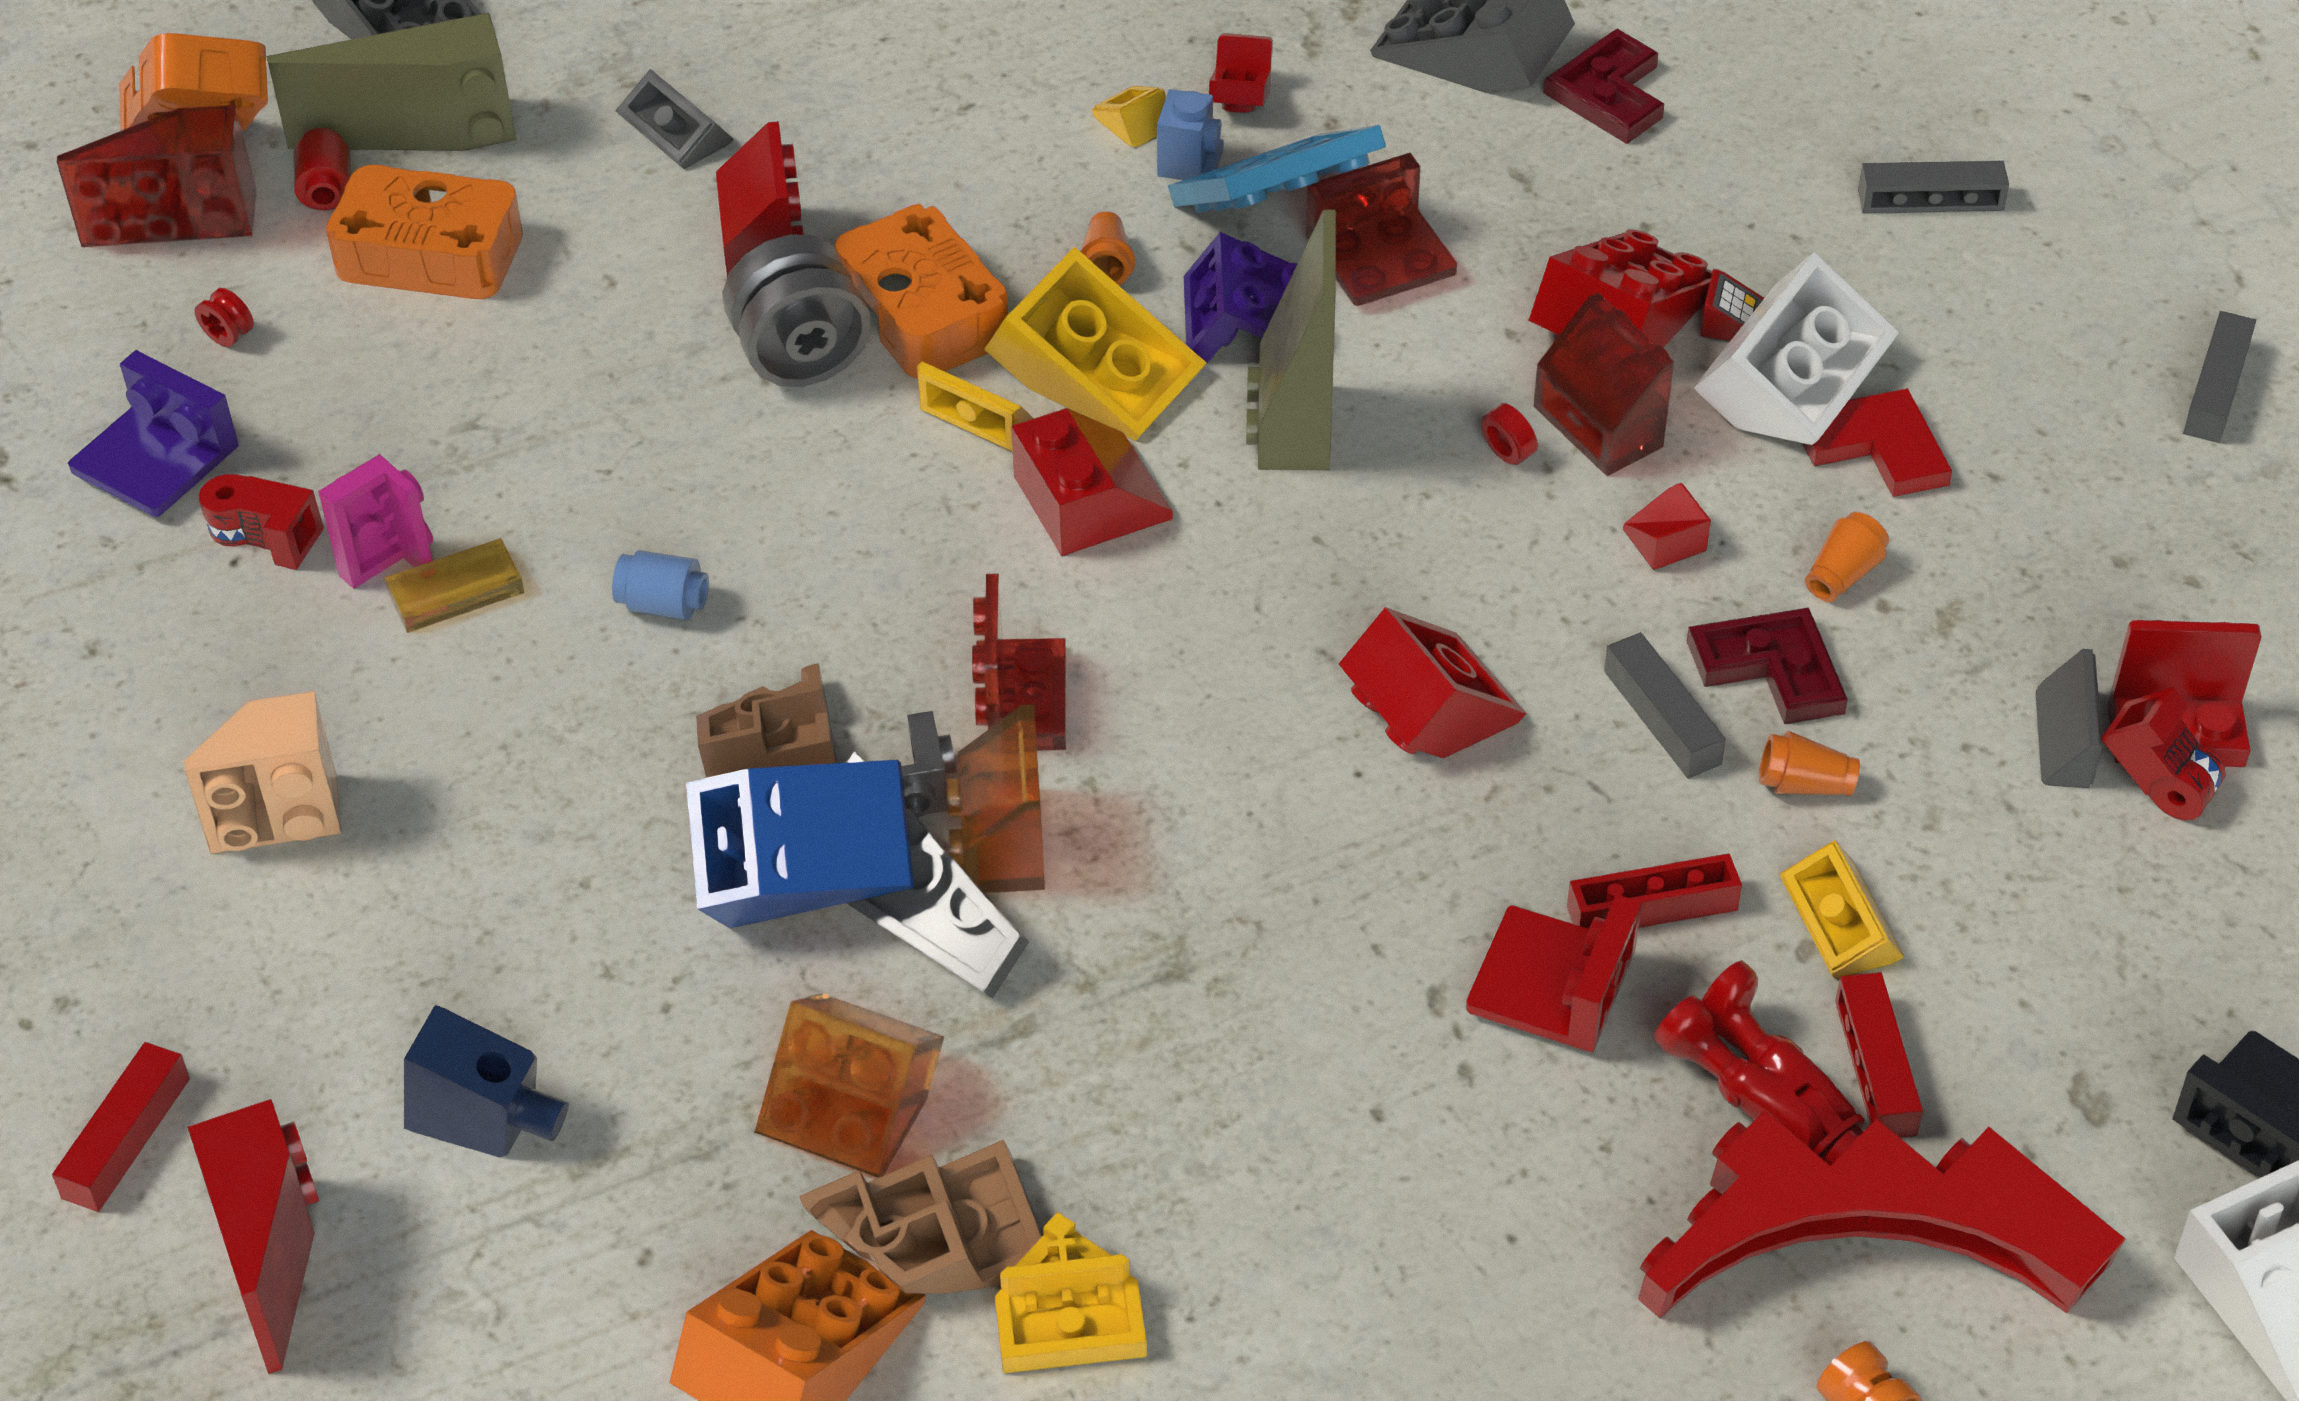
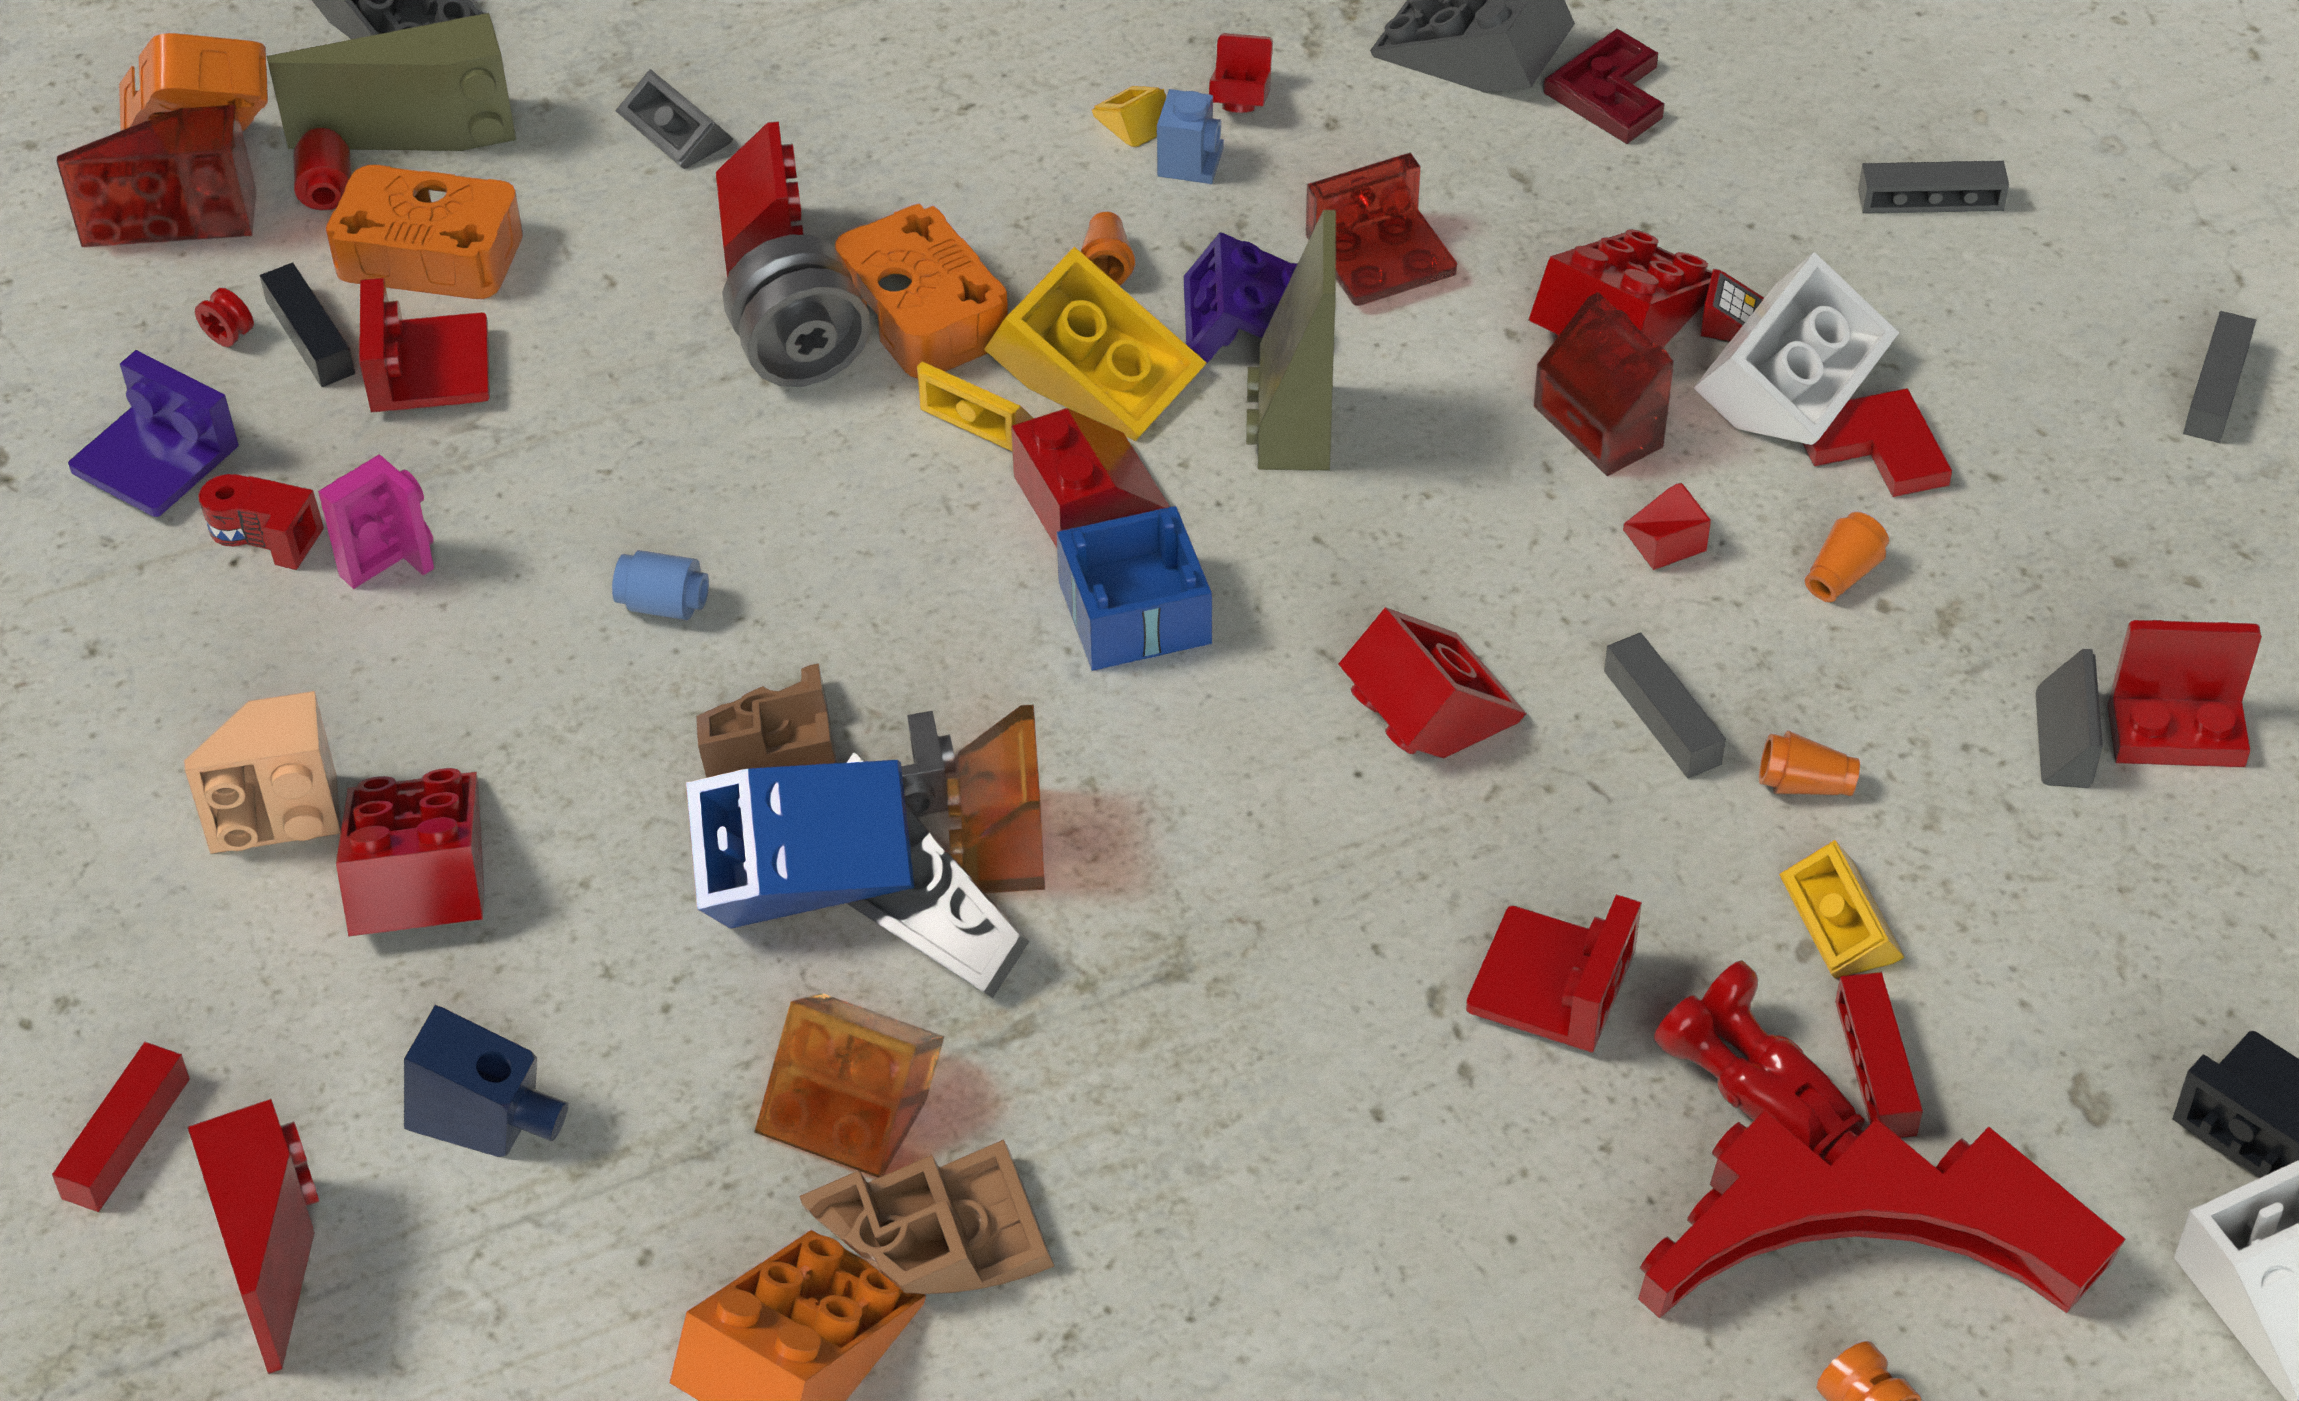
(307, 324): none -> black piece
(411, 853): none -> red slope
(420, 358): none -> red bracket
(454, 585): clear yellow tile -> none
(1017, 673): clear red bracket -> none
(1068, 1304): yellow slope -> none
(1134, 588): none -> blue container
(1278, 169): dark azure plate -> none
(1509, 434): red tile -> none
(1666, 891): red piece -> none
(1775, 647): dark red tile -> none
(2165, 754): red leg -> none

